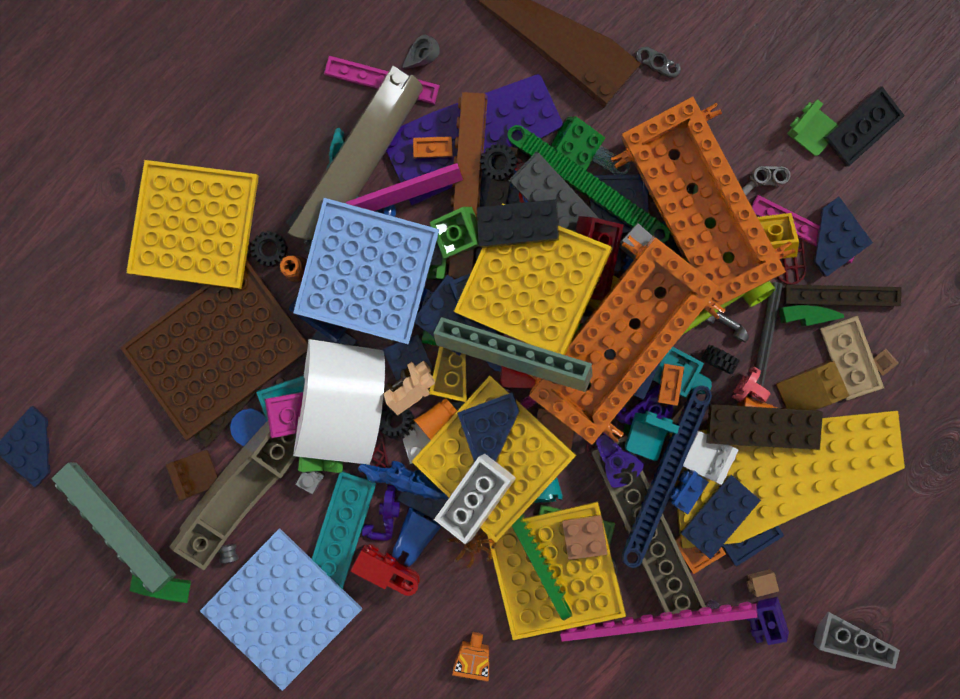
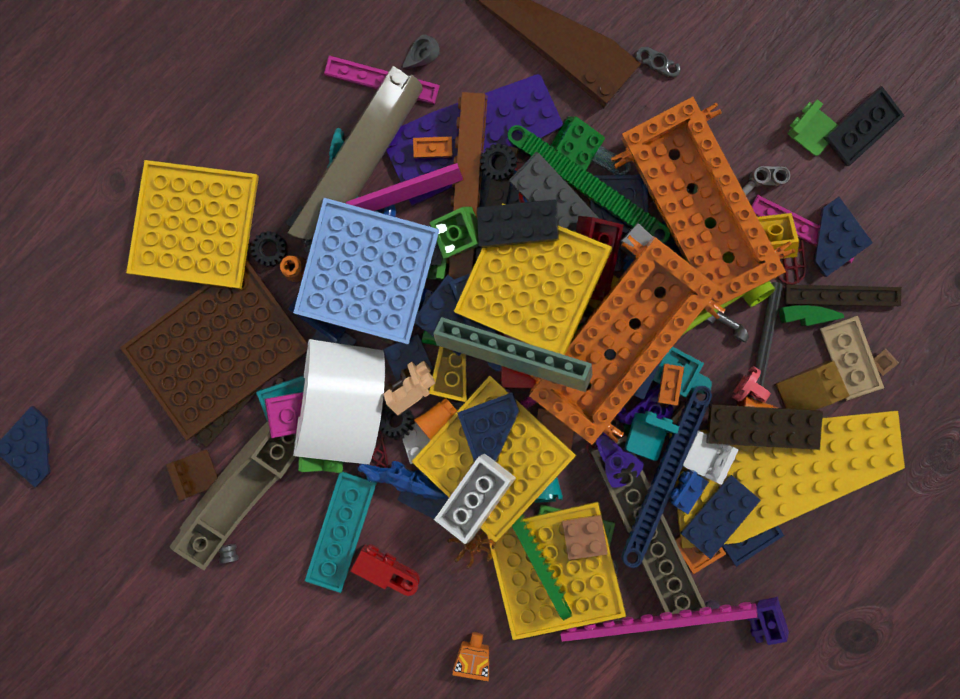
(114, 527): sand green brick -> none
(174, 590): green slope -> none
(246, 425): blue tile -> none
(281, 609): light blue plate -> none
(310, 481): light grey brick -> none
(389, 510): dark purple animal -> none
(414, 535): blue piece -> none
(720, 359): black tyre -> none
(762, 583): medium nougat brick -> none
(847, 640): light grey wedge -> none

